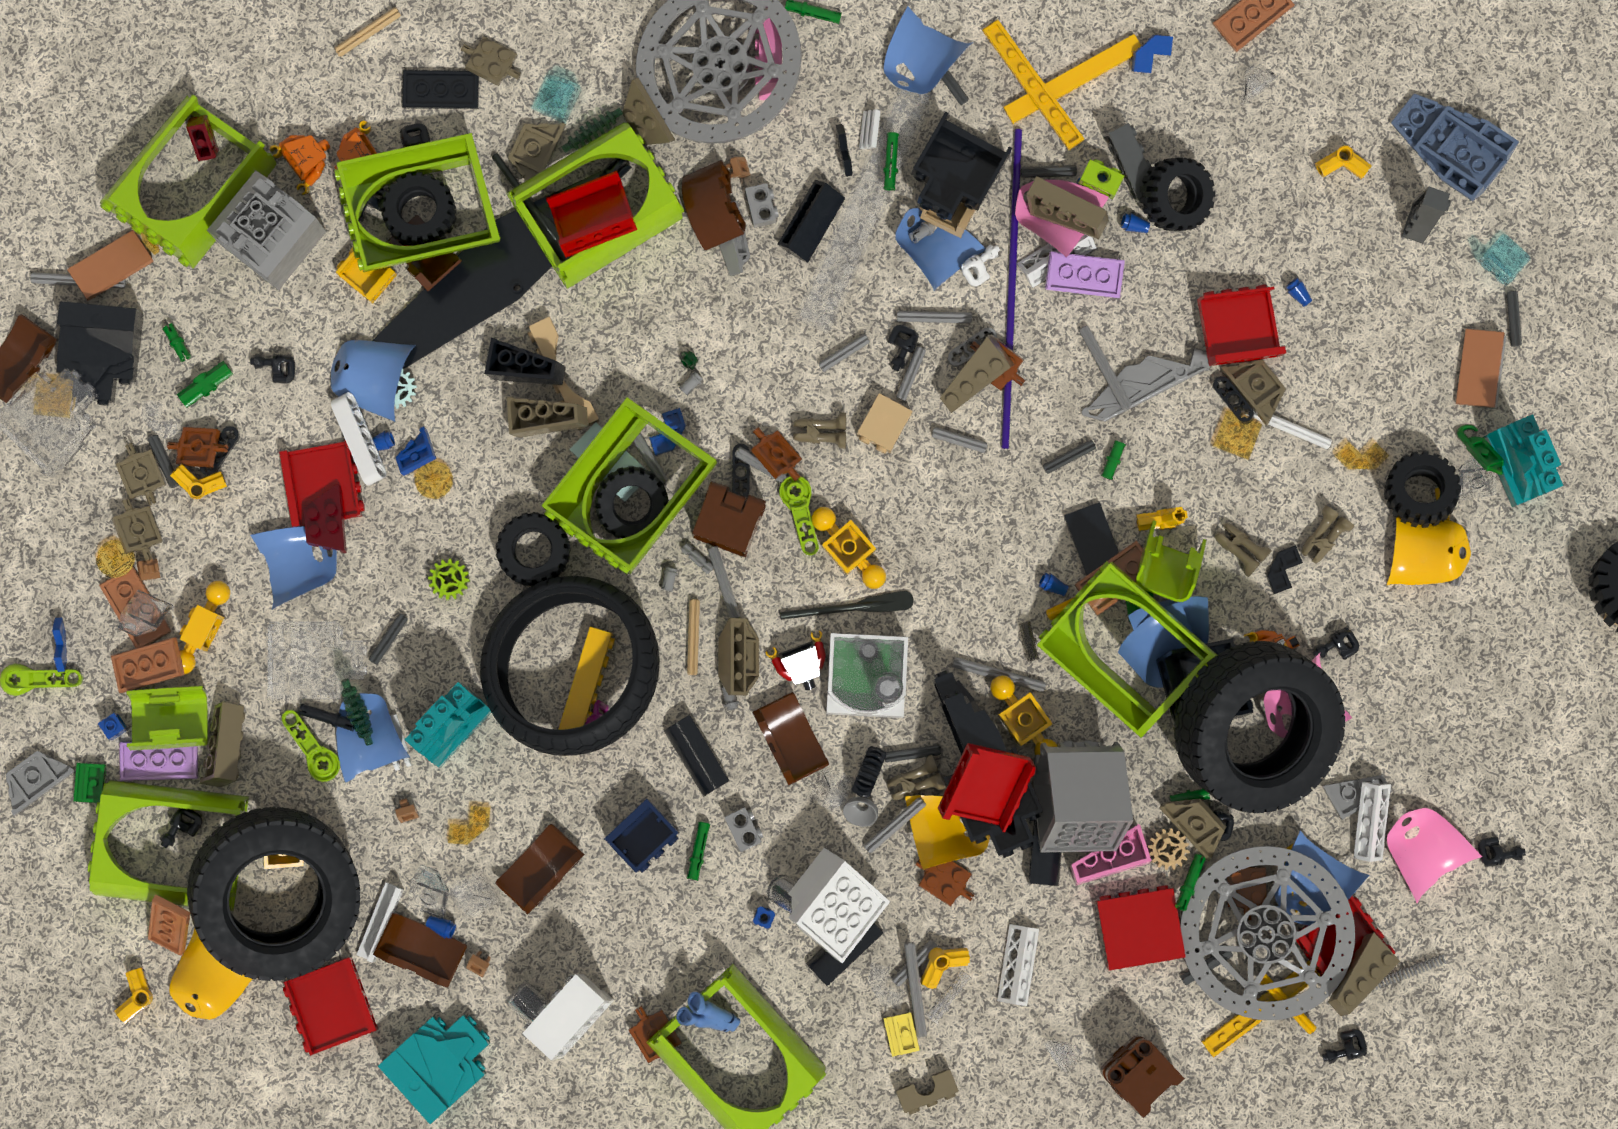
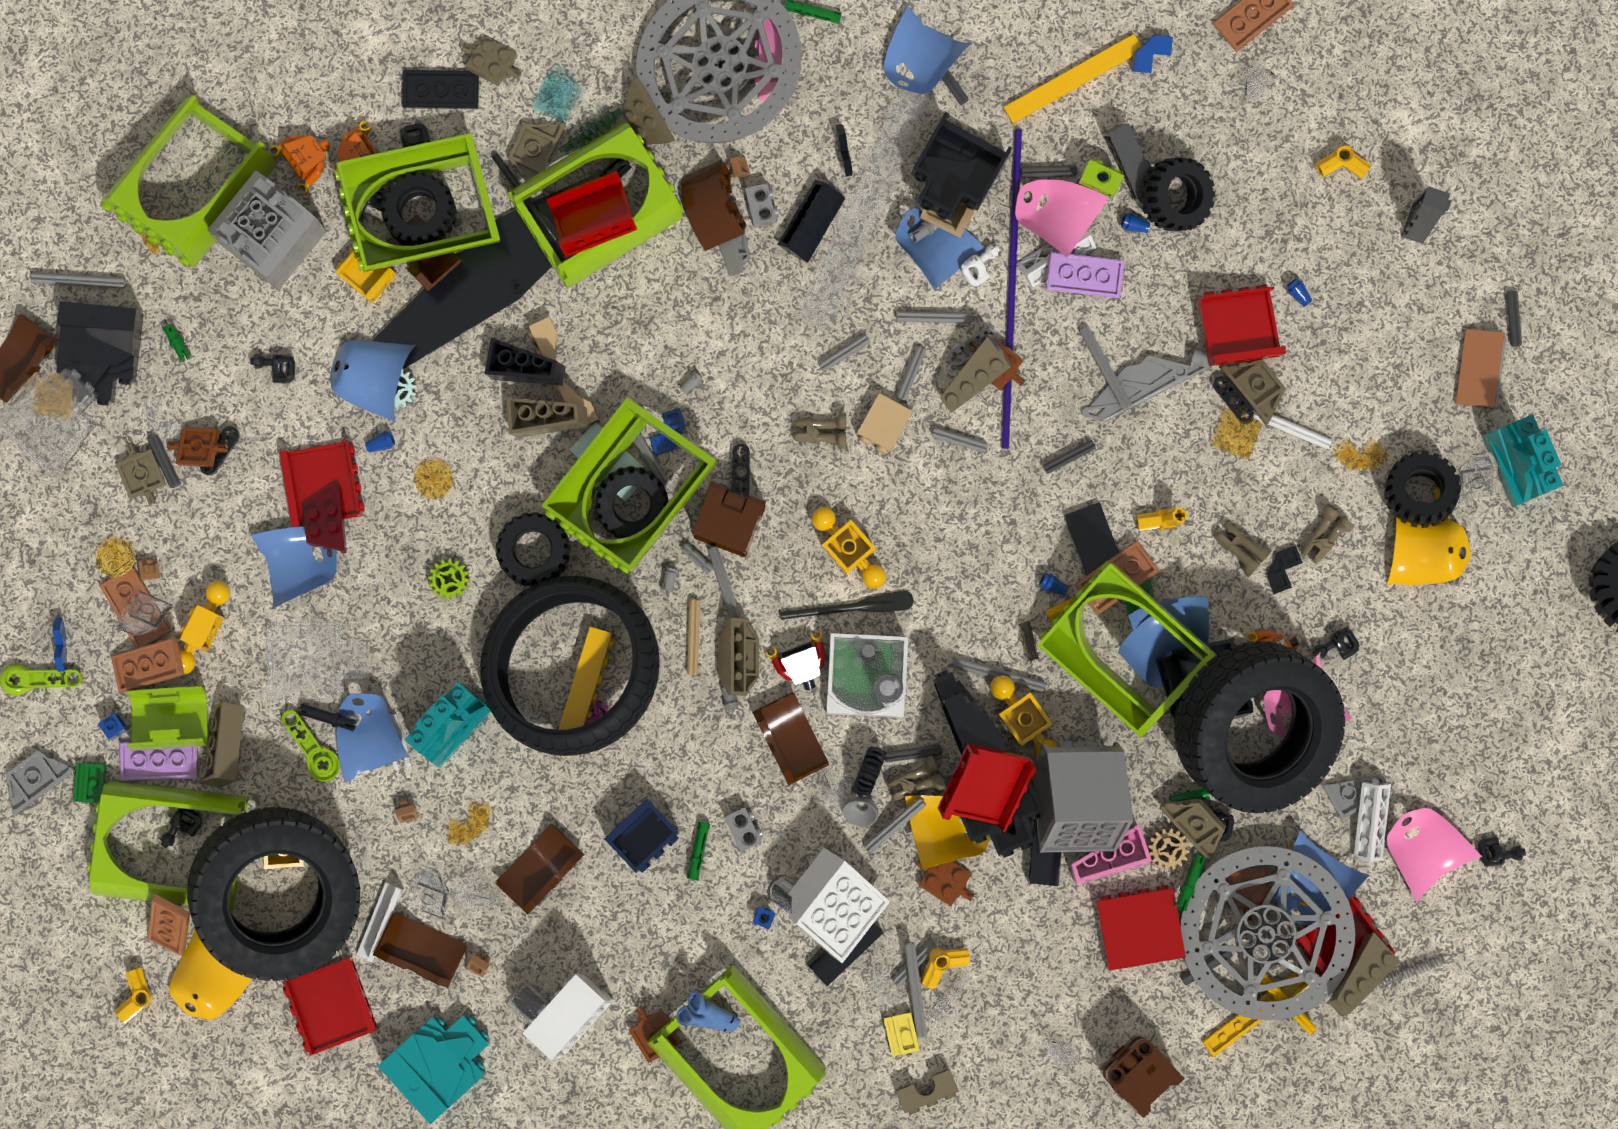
(110, 265): nougat tile -> none
(137, 529): dark tan plate -> none
(188, 480): yellow piece -> none
(202, 138): dark red brick -> none
(204, 384): green piece -> none
(357, 712): clear green piece -> none
(358, 438): white beam -> none
(367, 32): tan axle -> none
(388, 638): dark grey axle -> none
(416, 453): blue wing -> none
(442, 927): blue cone -> none
(688, 359): dark green plate -> none
(696, 755): black brick -> none
(752, 460): light grey axle -> none
(776, 454): dark orange plate -> none
(800, 508): lime beam -> none
(869, 129): white tile -> none
(889, 183): green pin -> none
(905, 345): black piece -> none
(1021, 965): white fence -> none
(1033, 85): yellow tile -> none
(1065, 209): dark tan wedge -> none
(1113, 460): green pin -> none
(1168, 570): lime piece -> none
(1349, 1050): black piece -> none
(1454, 144): sand blue wedge -> none
(1481, 450): green plate -> none
(1504, 259): clear light blue bracket -> none

